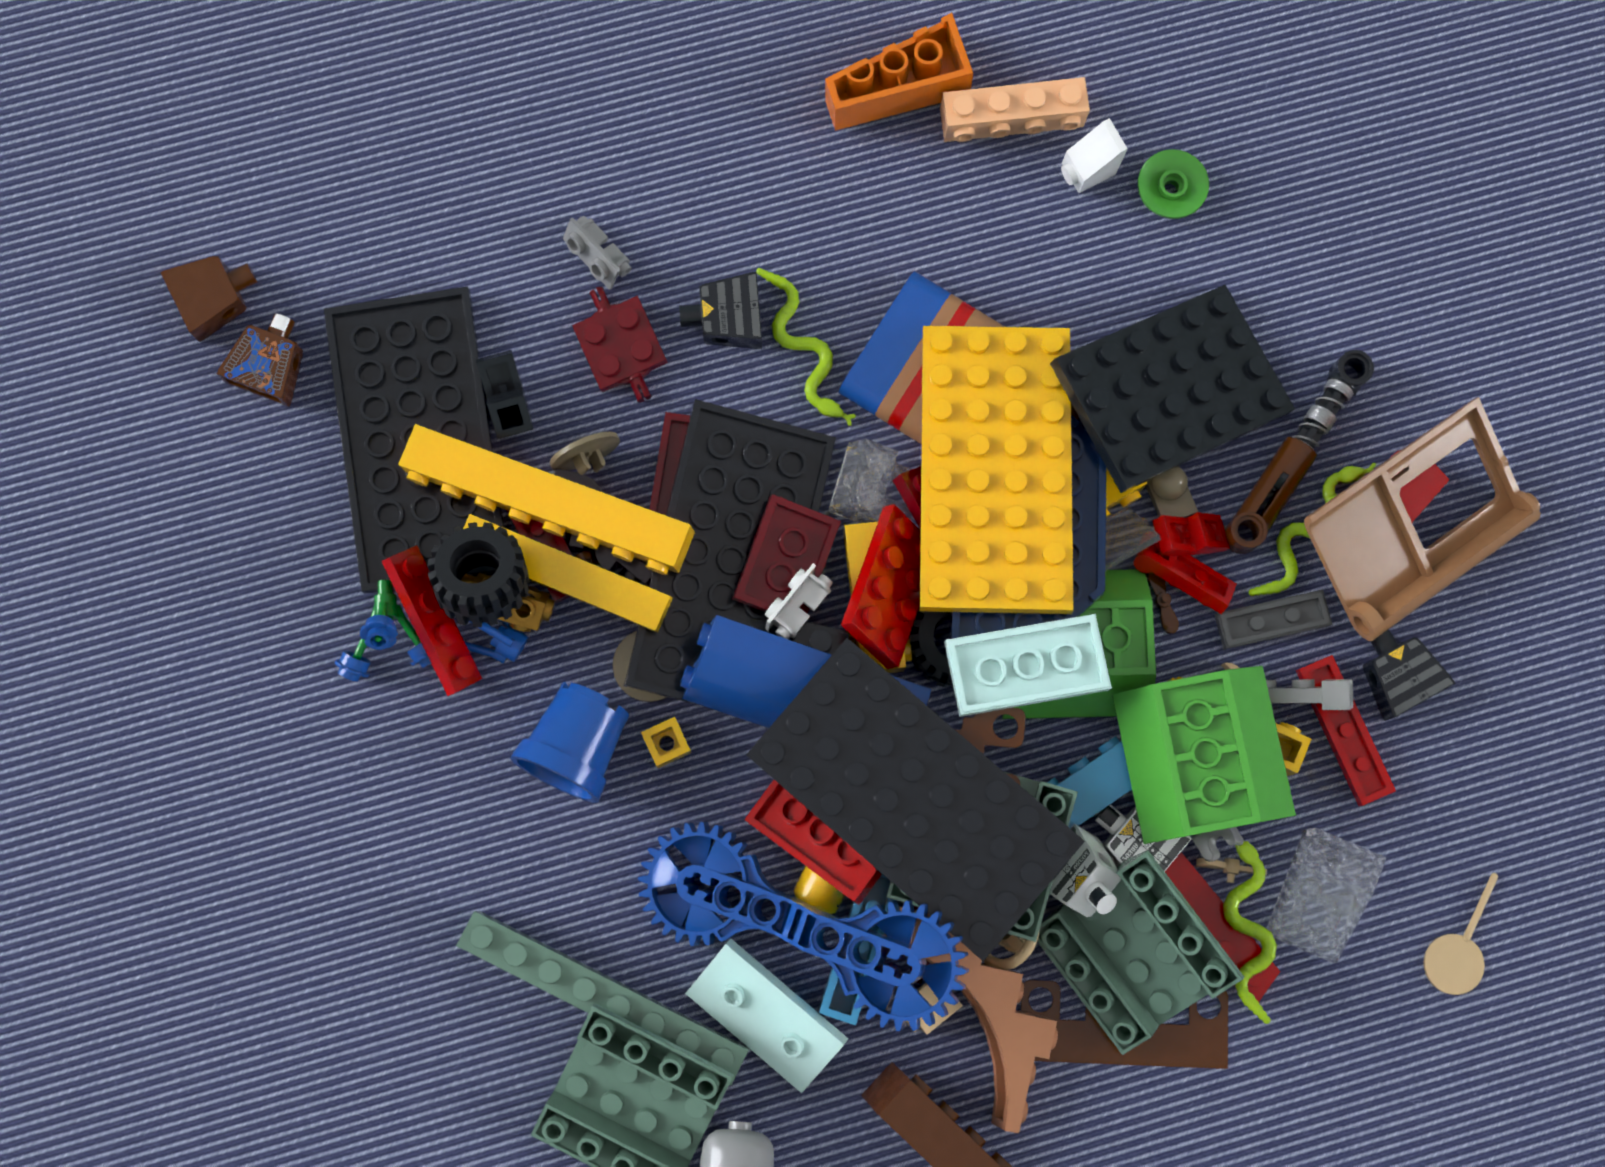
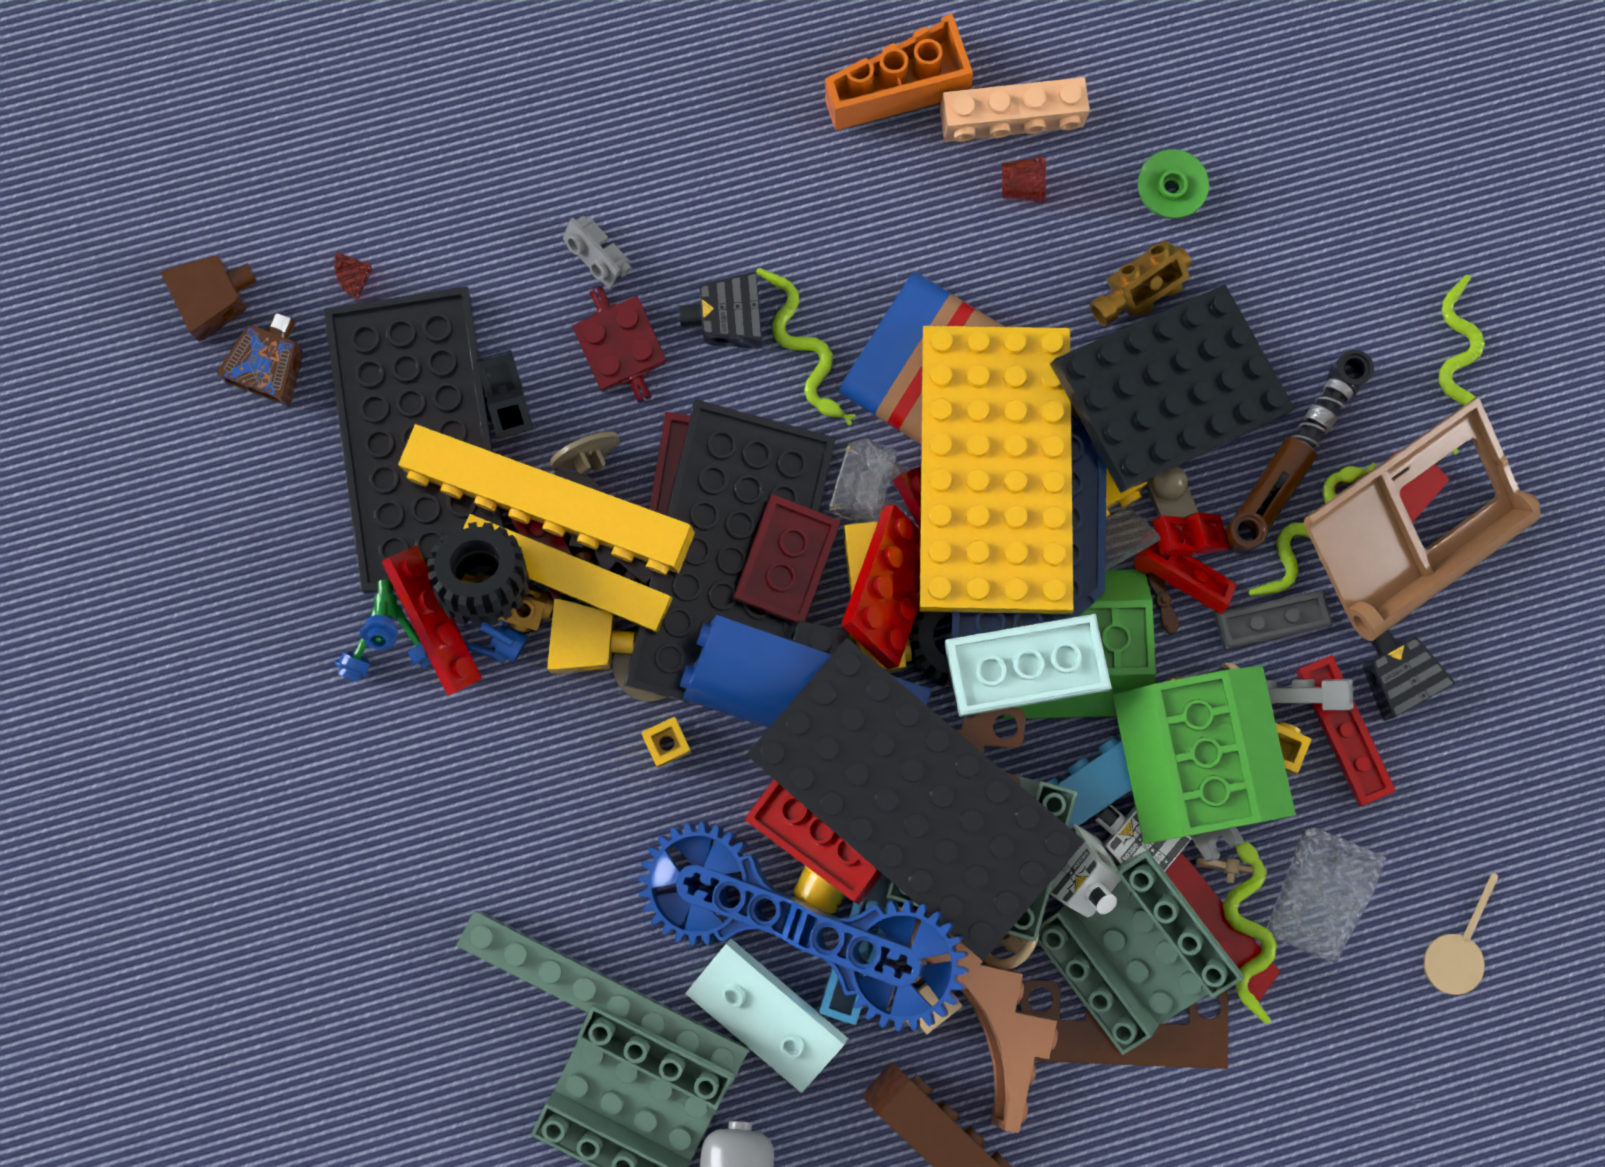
(351, 274): none -> clear red tile
(573, 742): blue piece -> none
(584, 638): none -> yellow torso
(805, 590): white hinge -> none
(1025, 180): none -> clear red piece
(1094, 157): white slope -> none
(1143, 282): none -> pearl gold brick
(1465, 358): none -> lime animal

